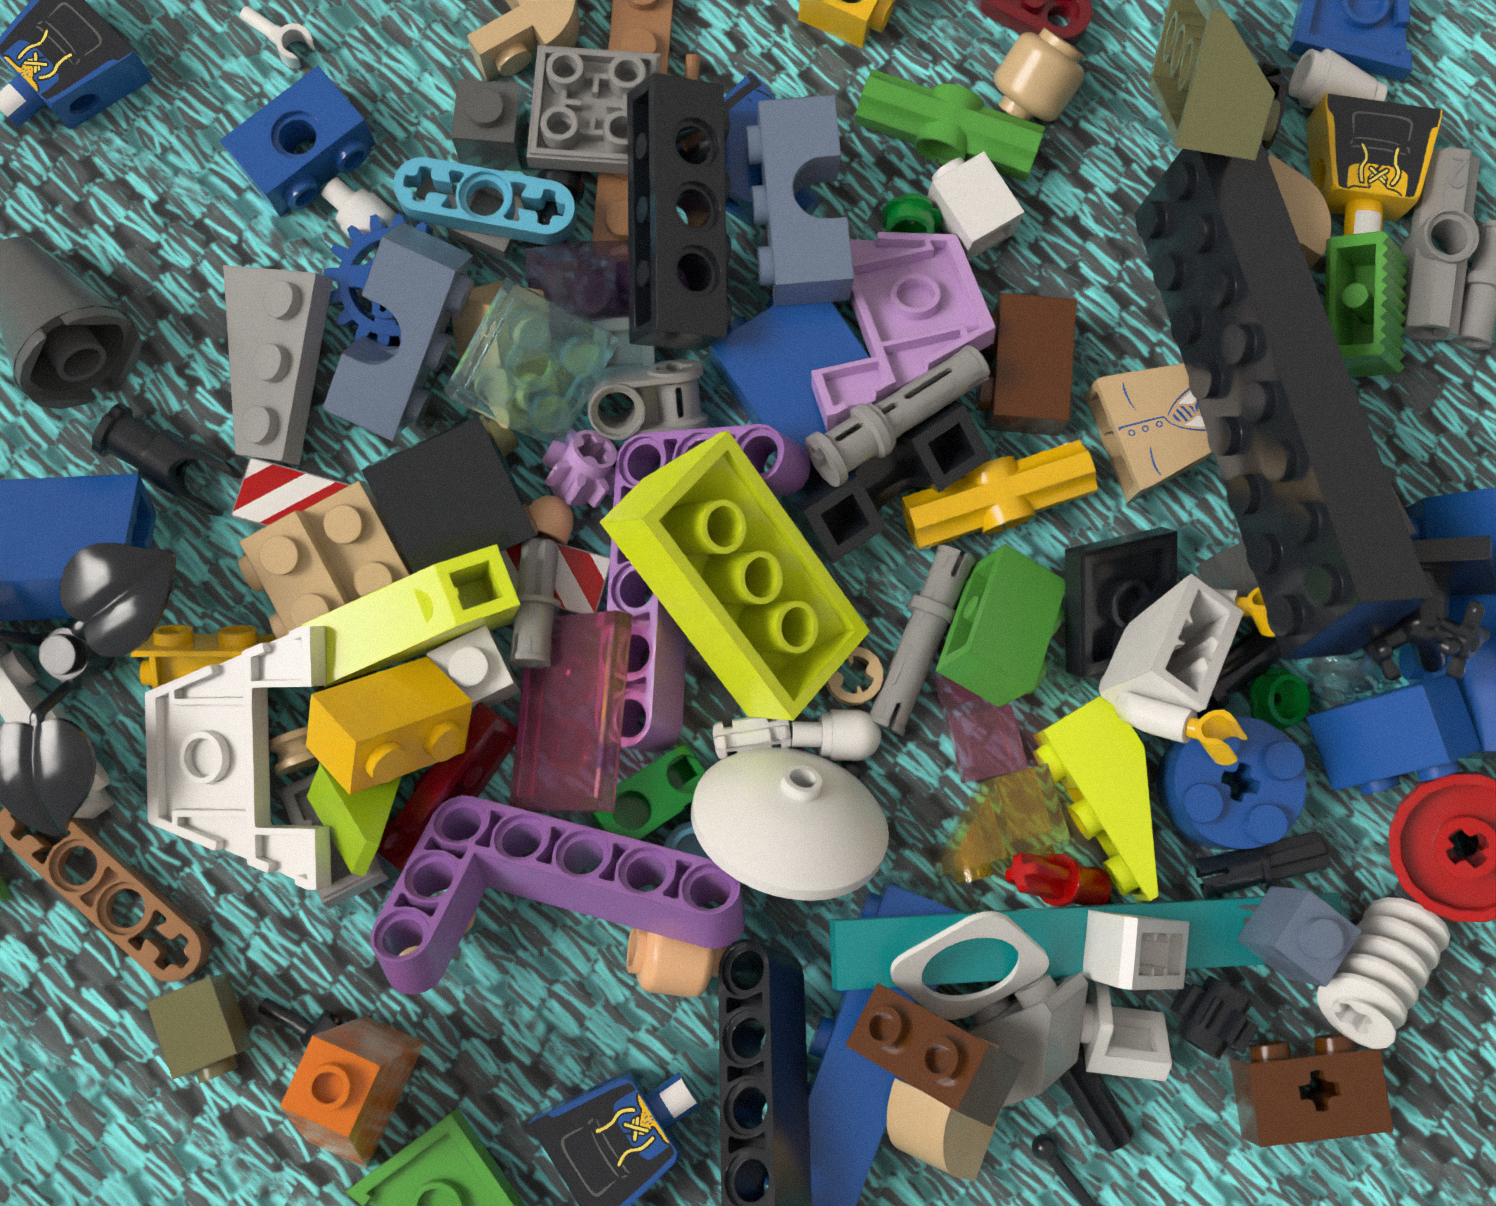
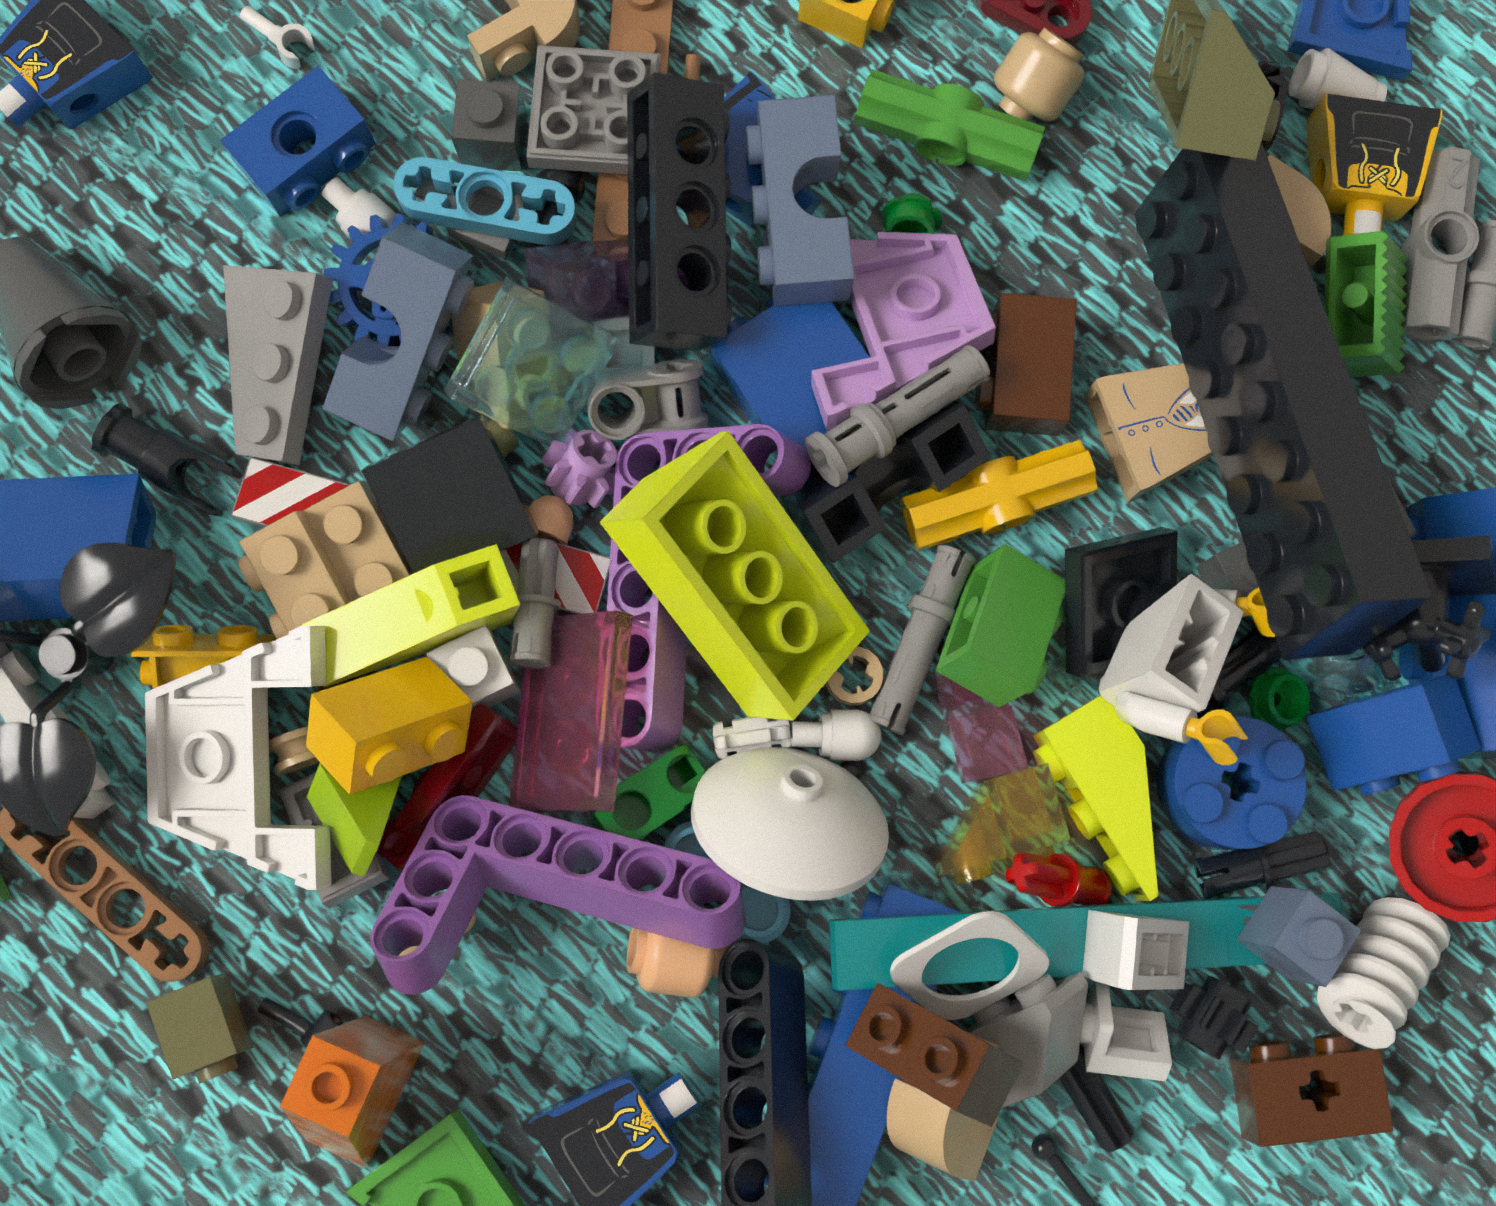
(764, 914): none -> medium azure plate
(974, 203): white brick -> none

